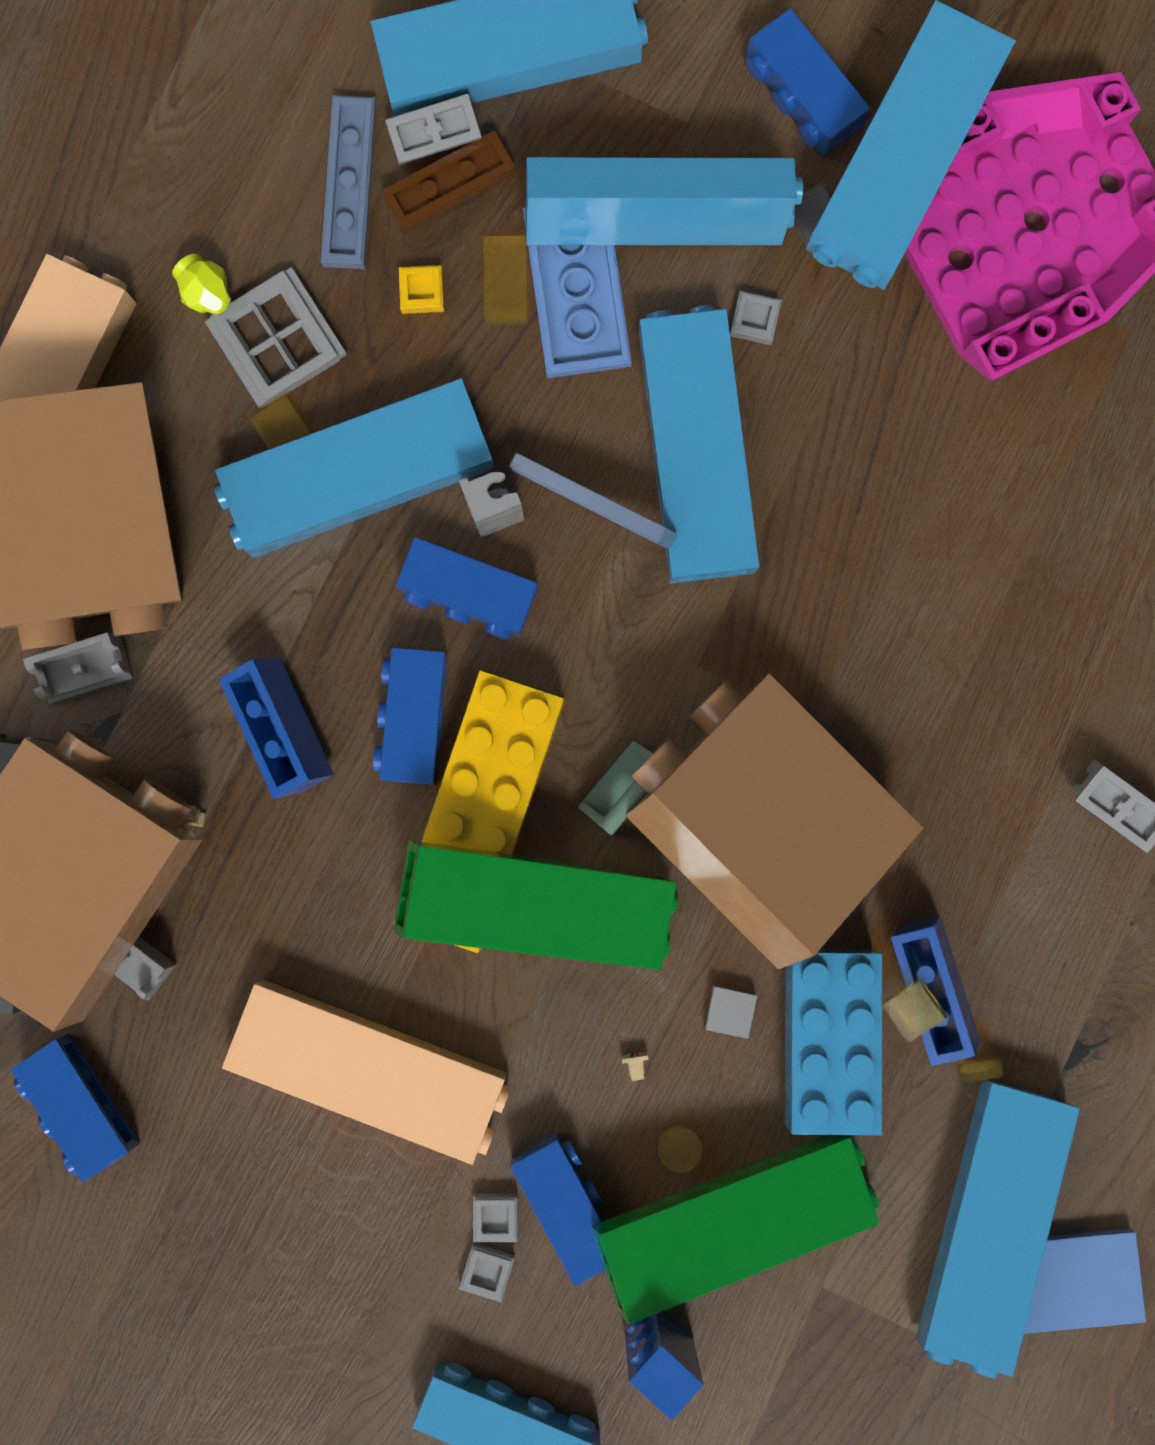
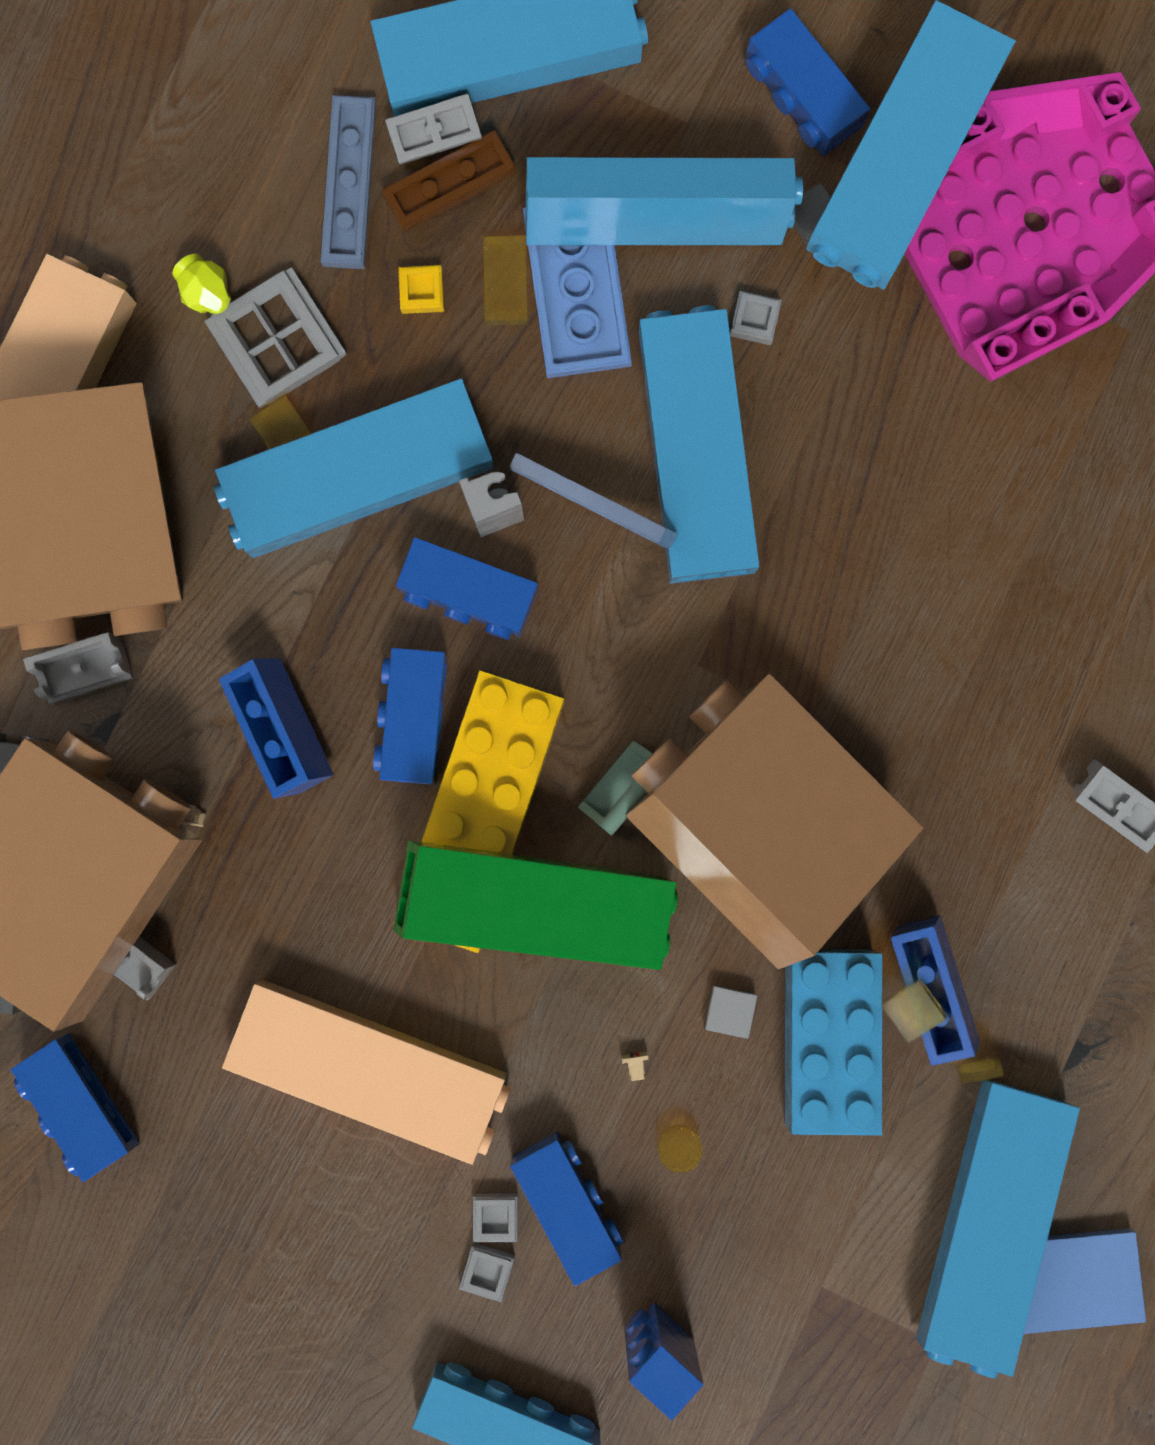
(736, 1226): green brick -> none

